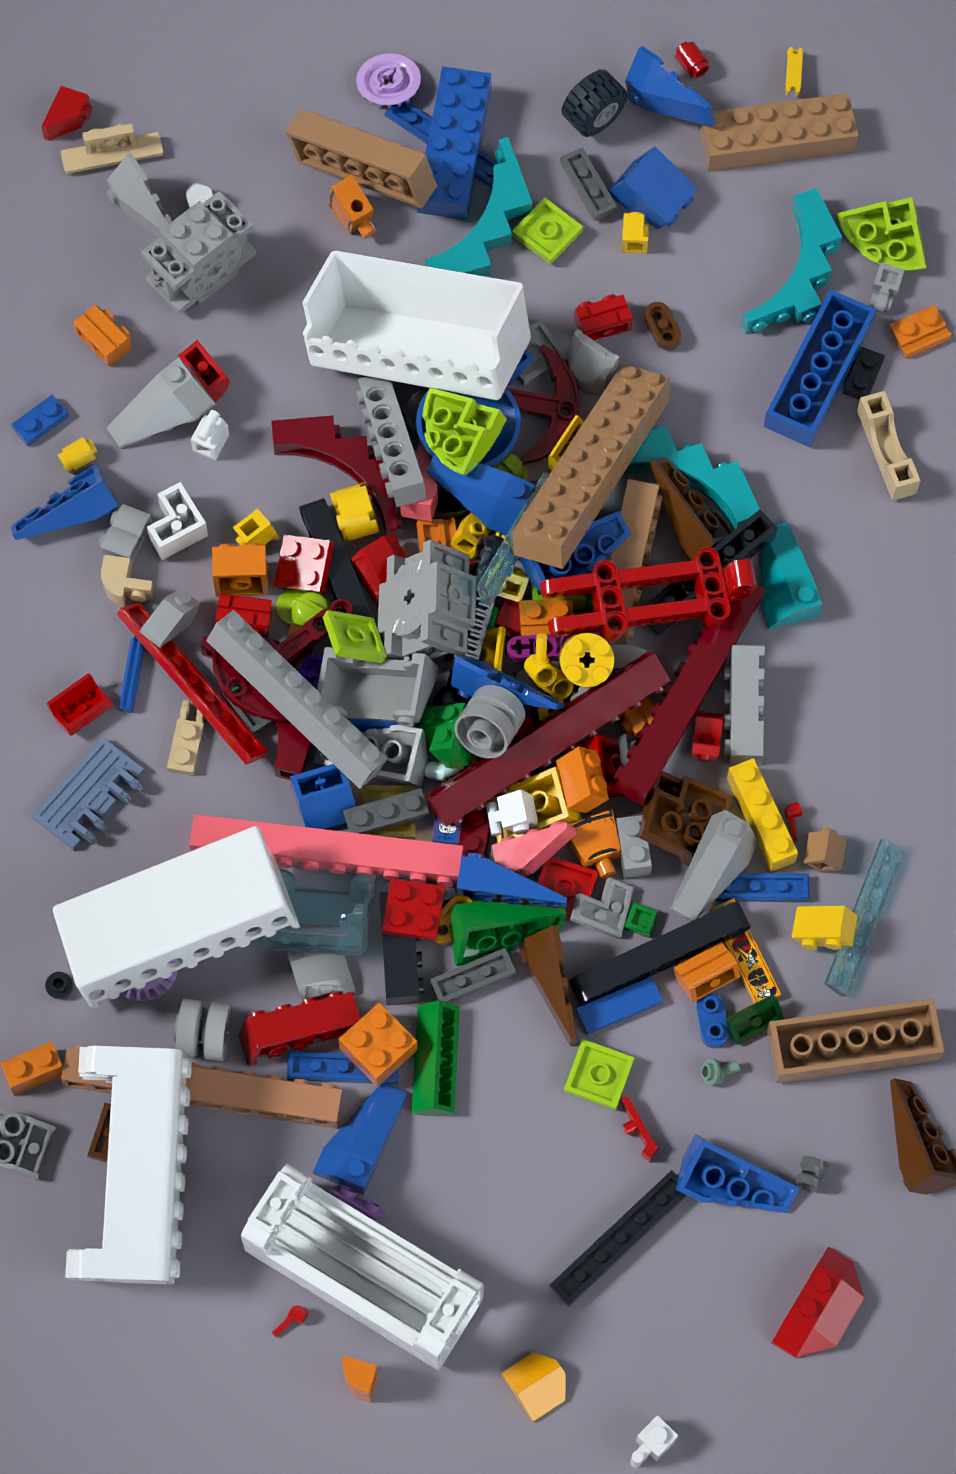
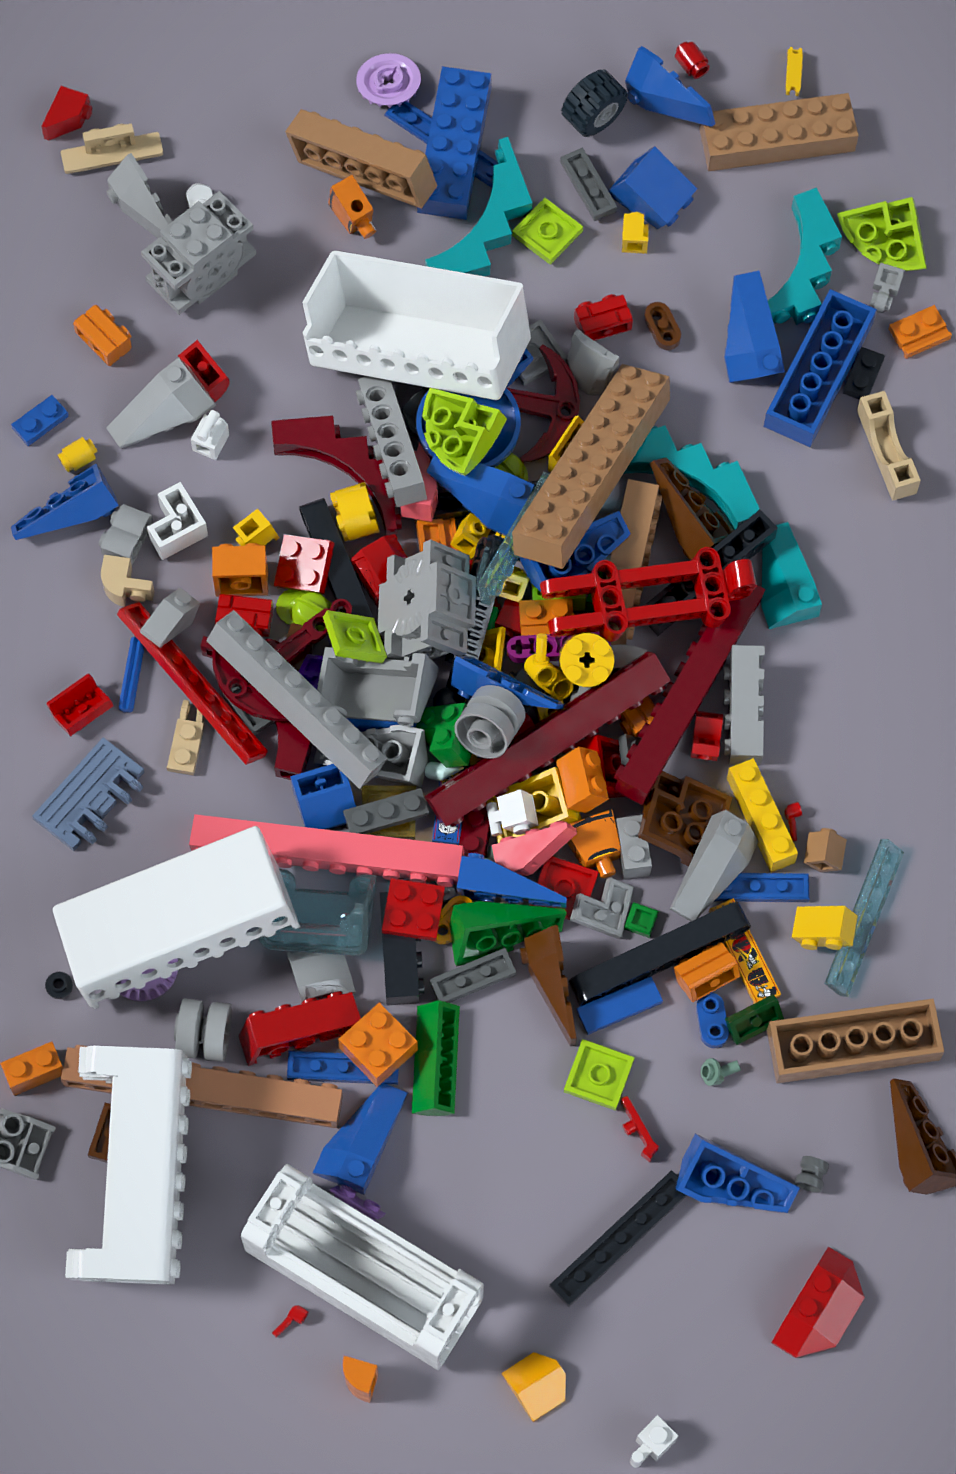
(751, 338): none -> blue wedge

